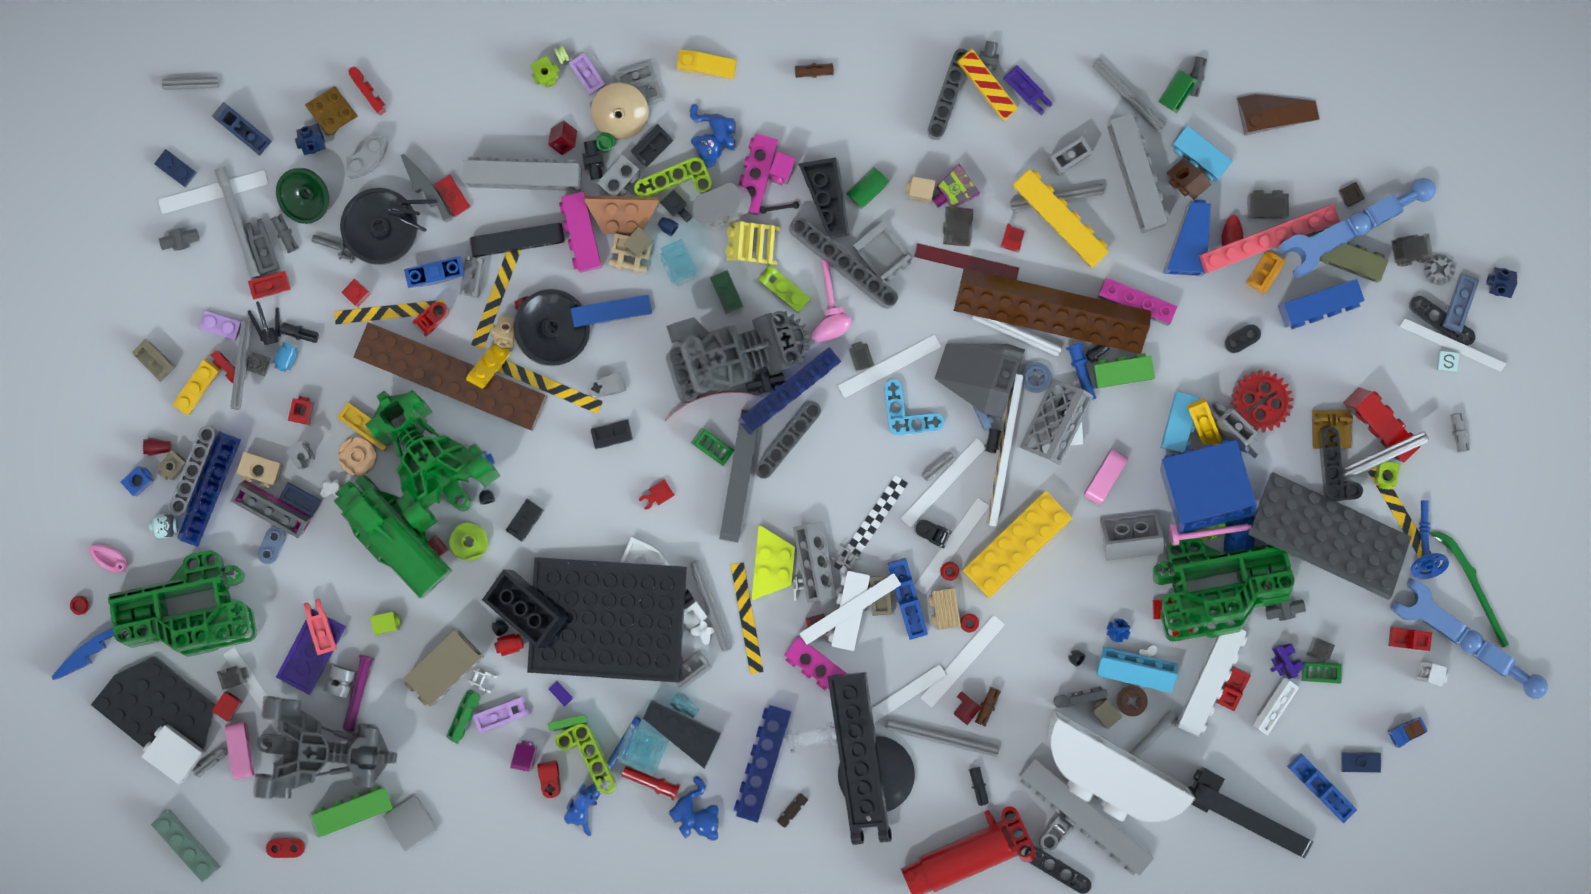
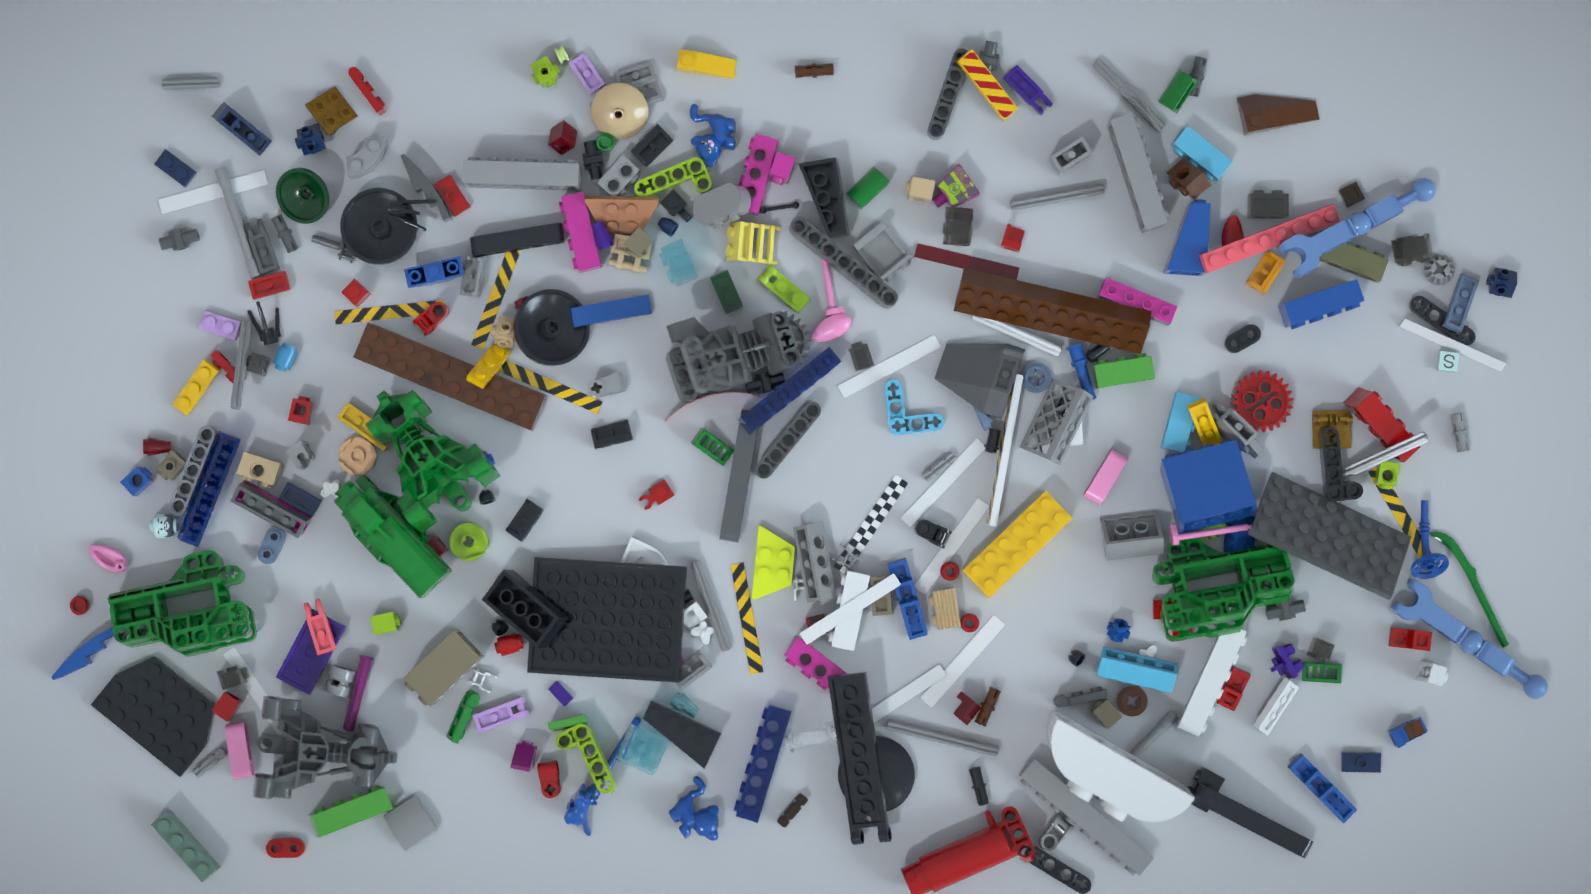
(153, 360): dark tan hinge -> none
(172, 753): white brick -> none
(299, 332): black axle -> none
(602, 236): none -> dark purple cone
(659, 785): red pin -> none
(1058, 216): yellow brick -> none

